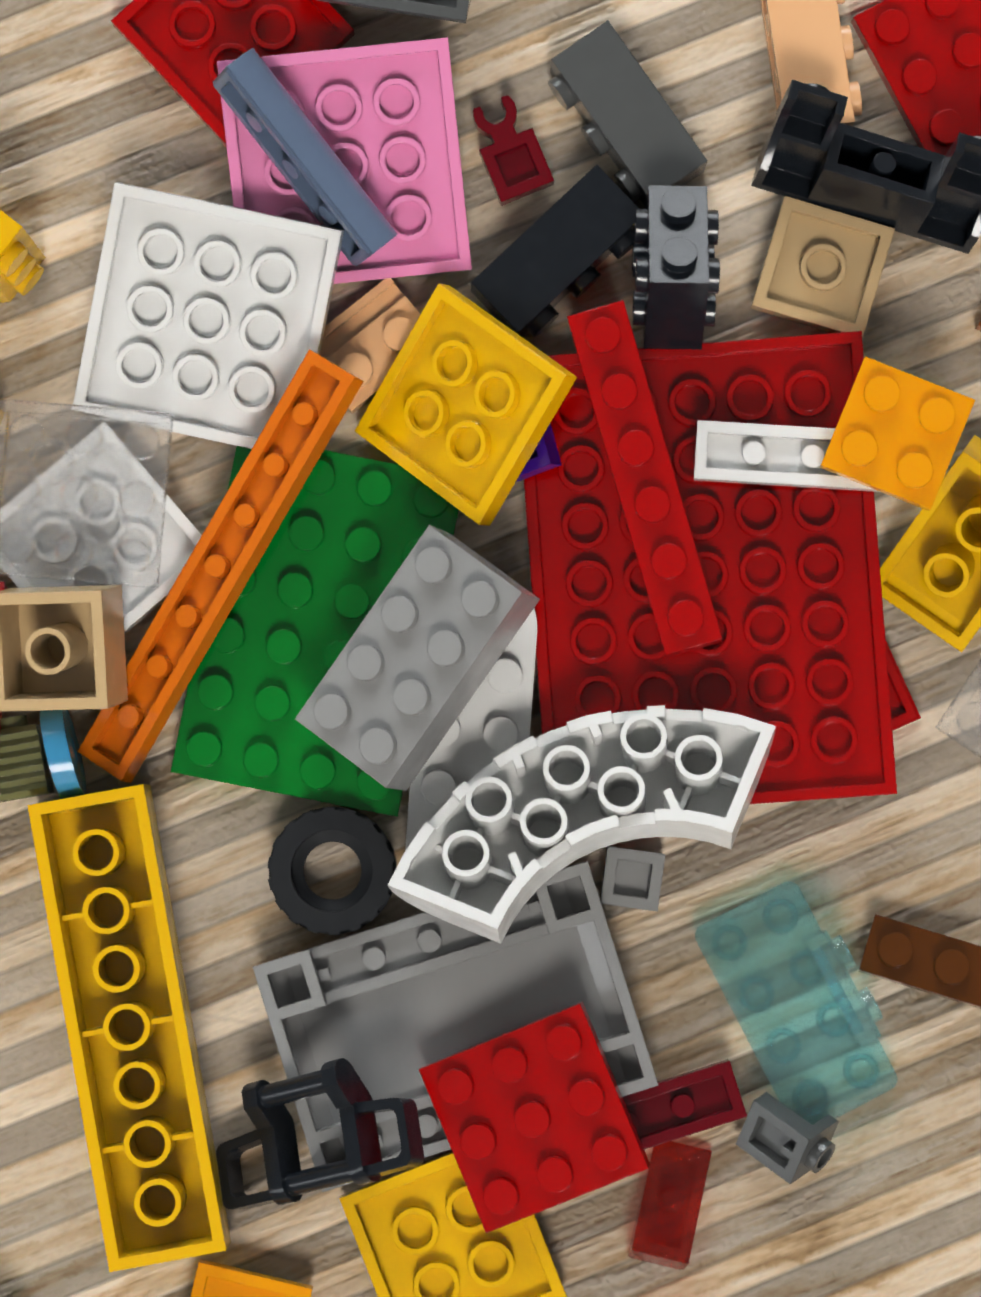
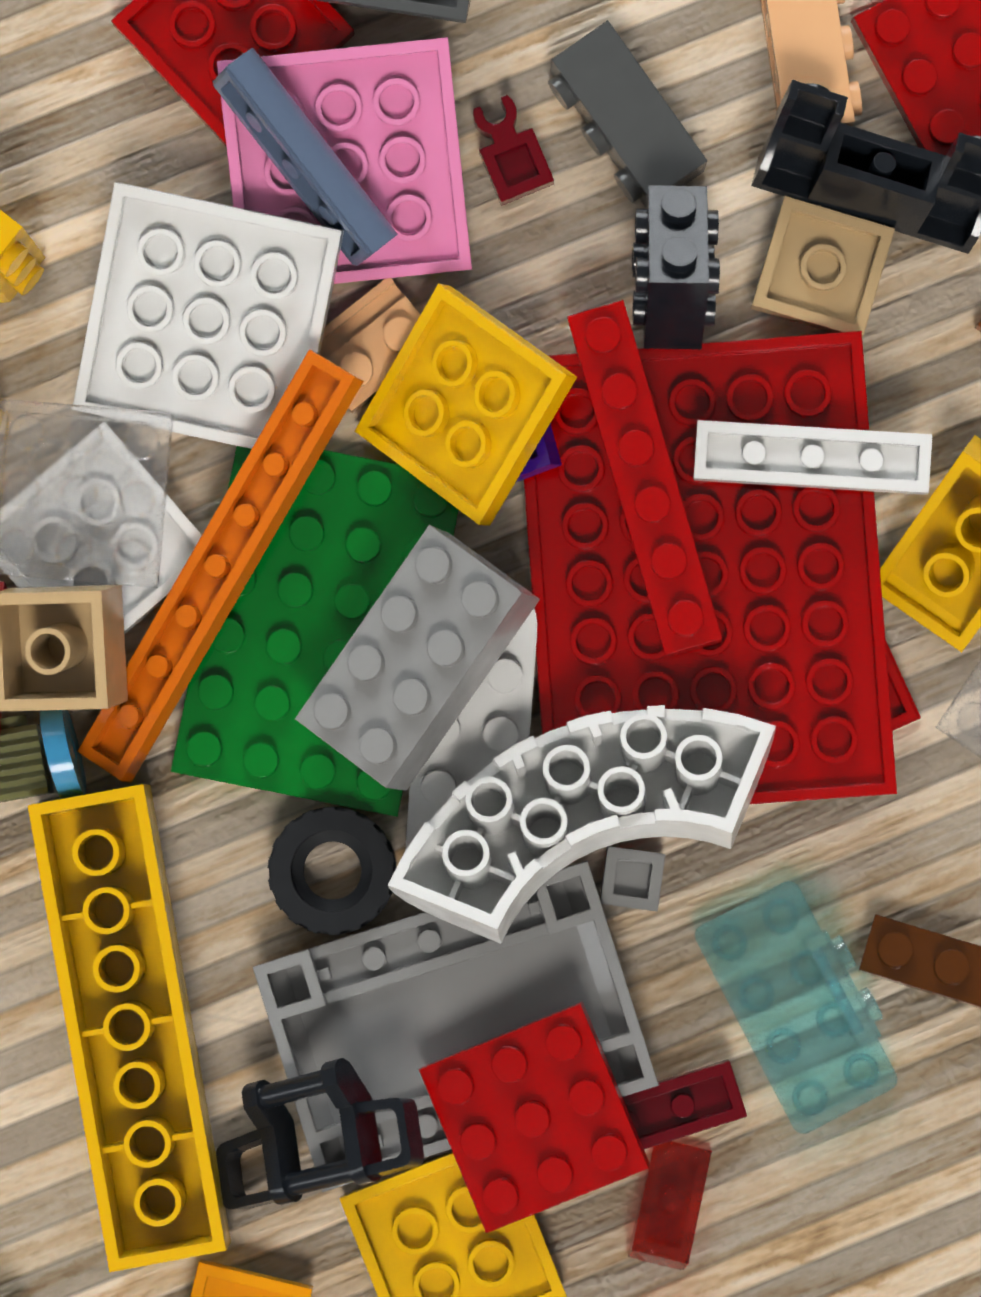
(558, 254): black brick -> none
(785, 1139): dark grey bracket -> none
(897, 433): light orange plate -> none

